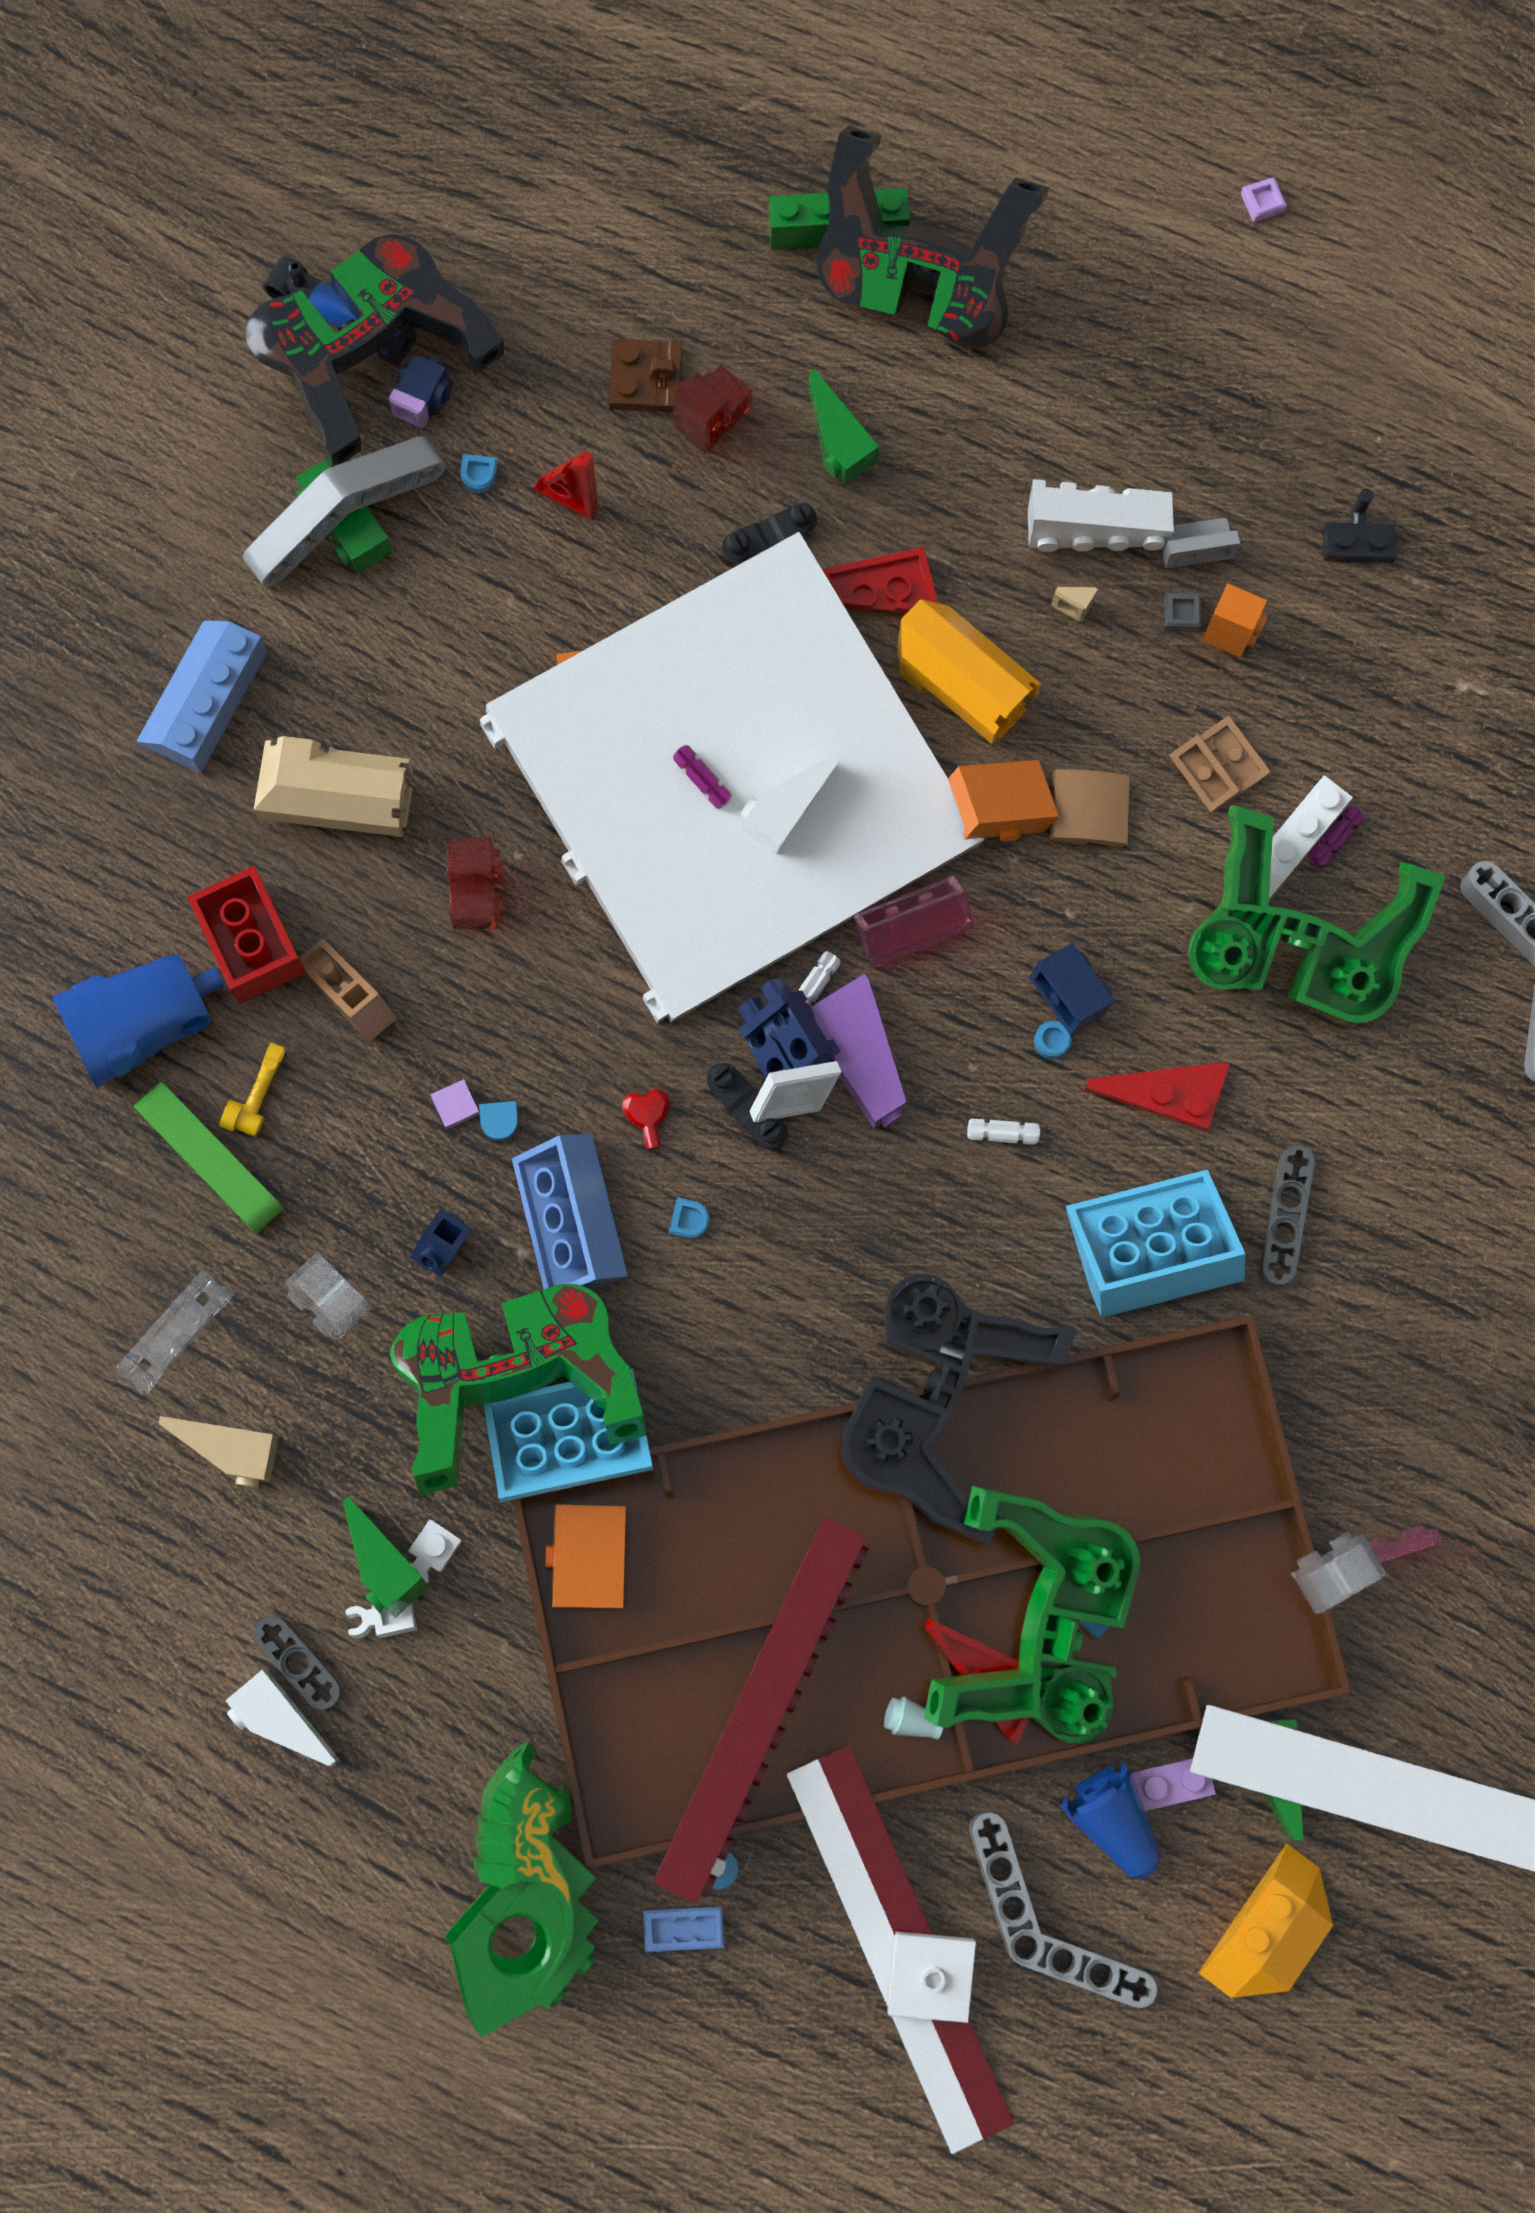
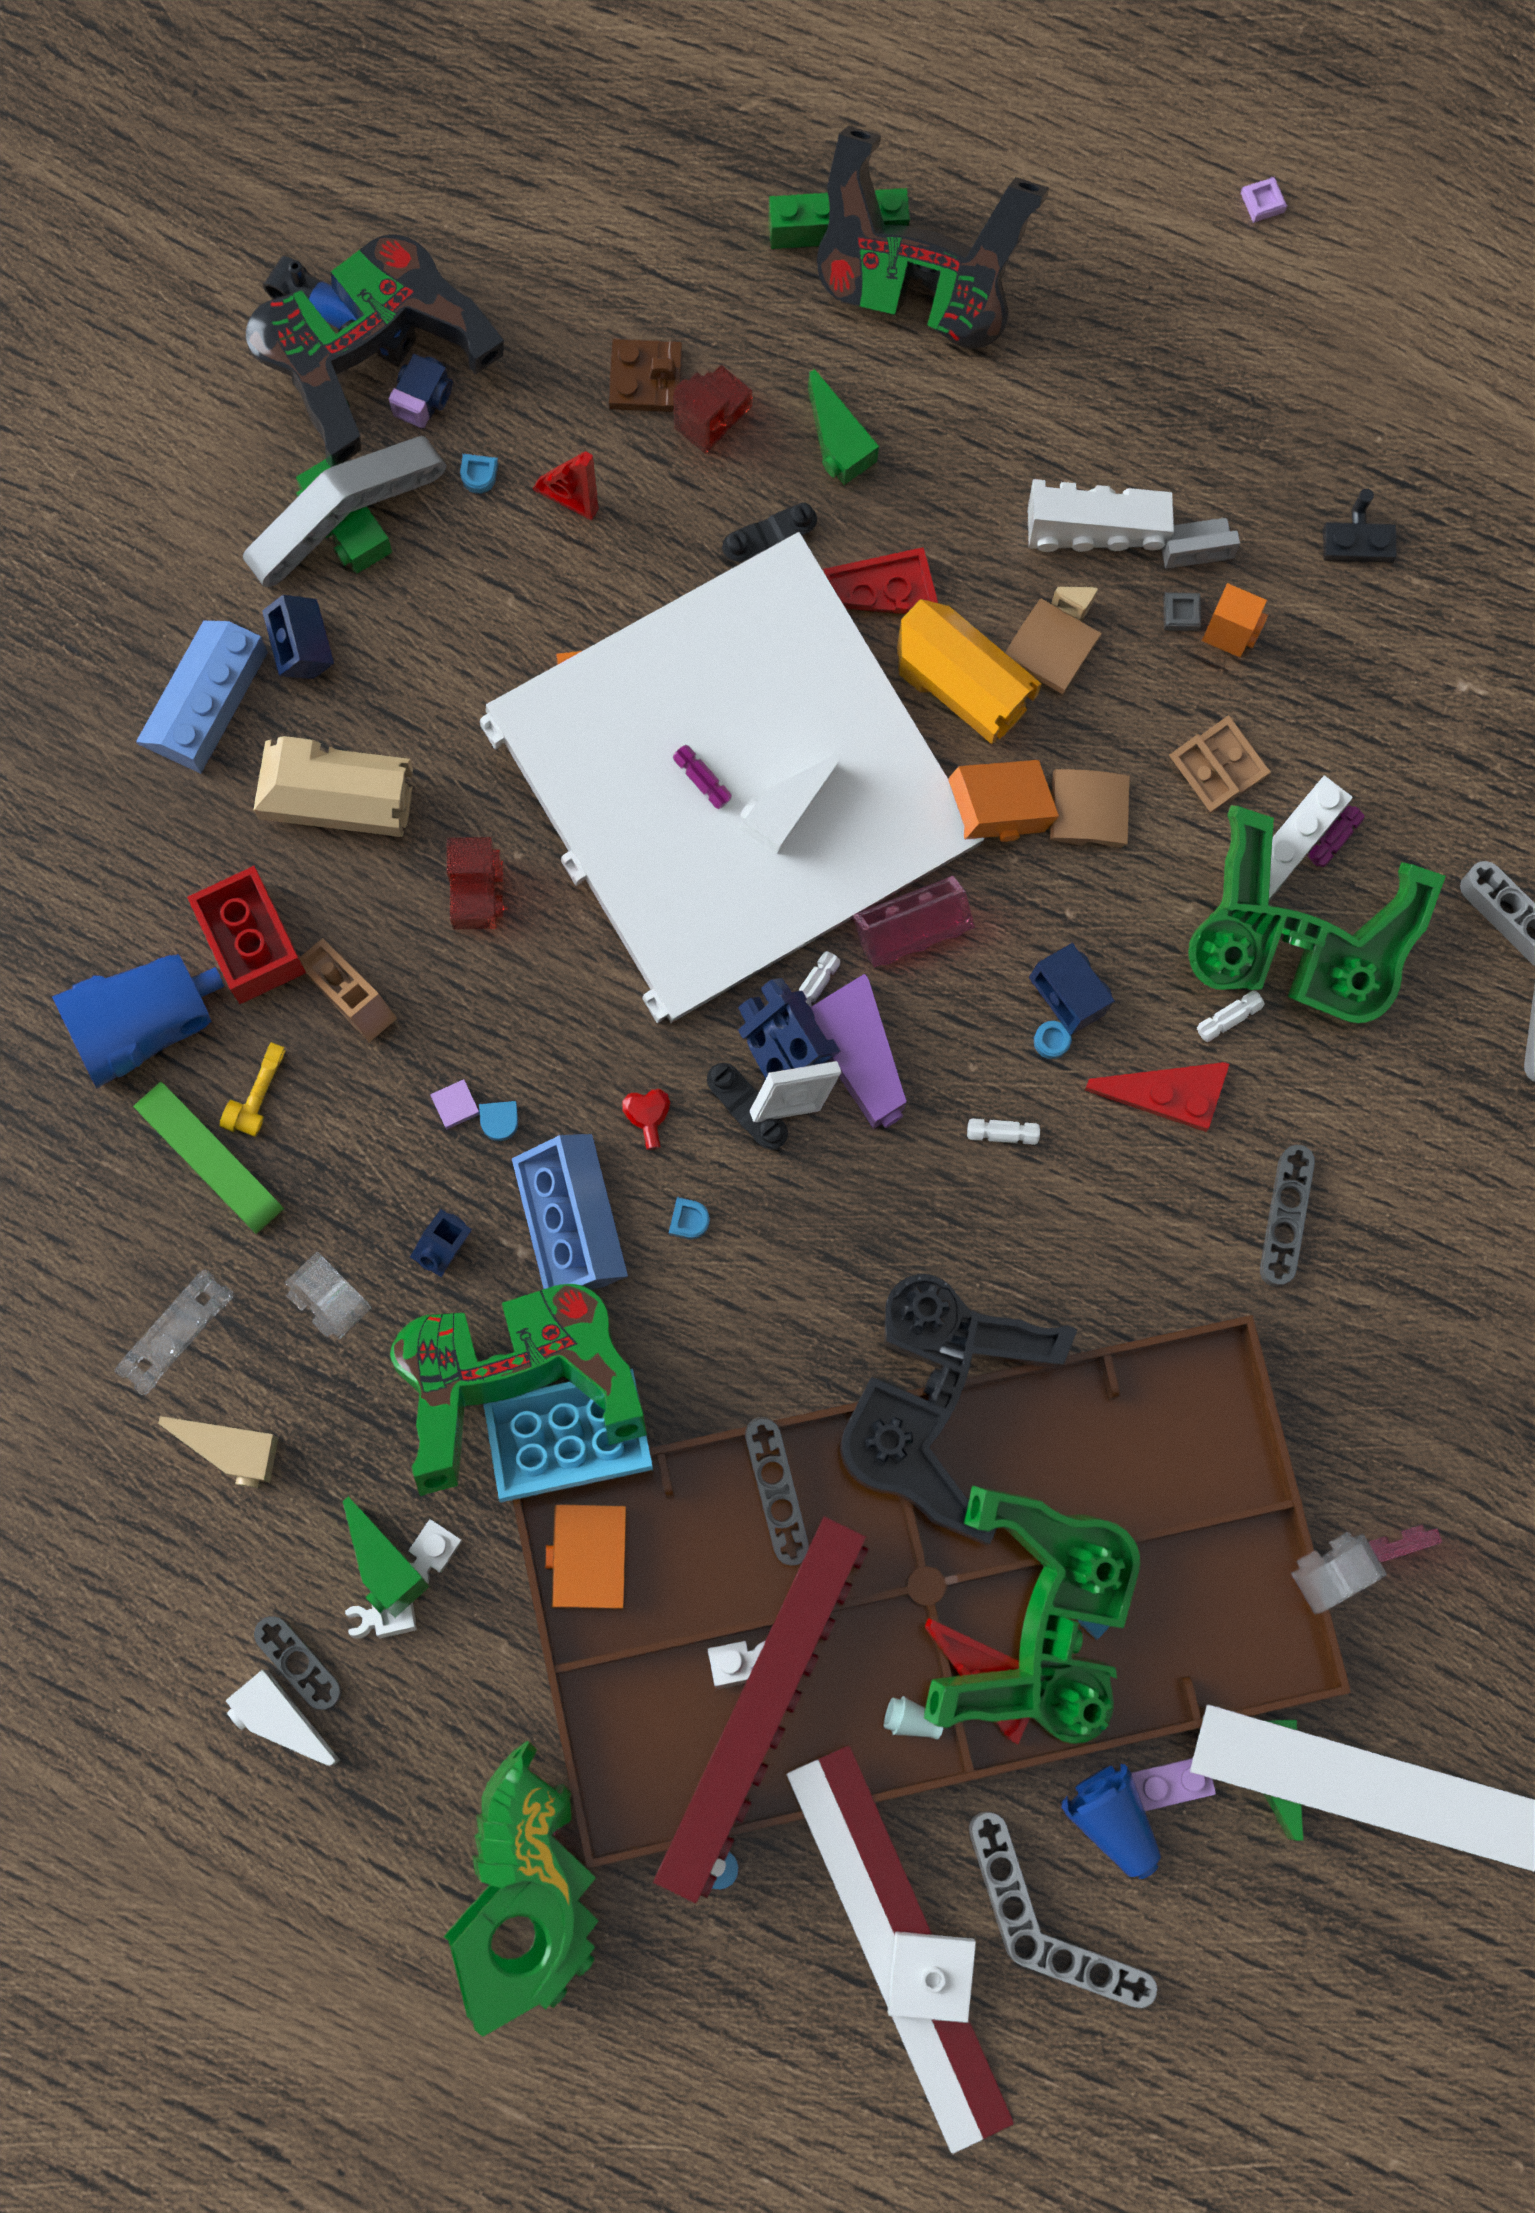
(298, 637): none -> dark blue brick
(683, 1929): medium blue plate -> none
(732, 1663): none -> white plate
(774, 1491): none -> dark grey beam
(1052, 645): none -> medium nougat slope
(1156, 1243): medium azure slope -> none
(1230, 1016): none -> white axle
(1273, 1931): light orange wedge -> none

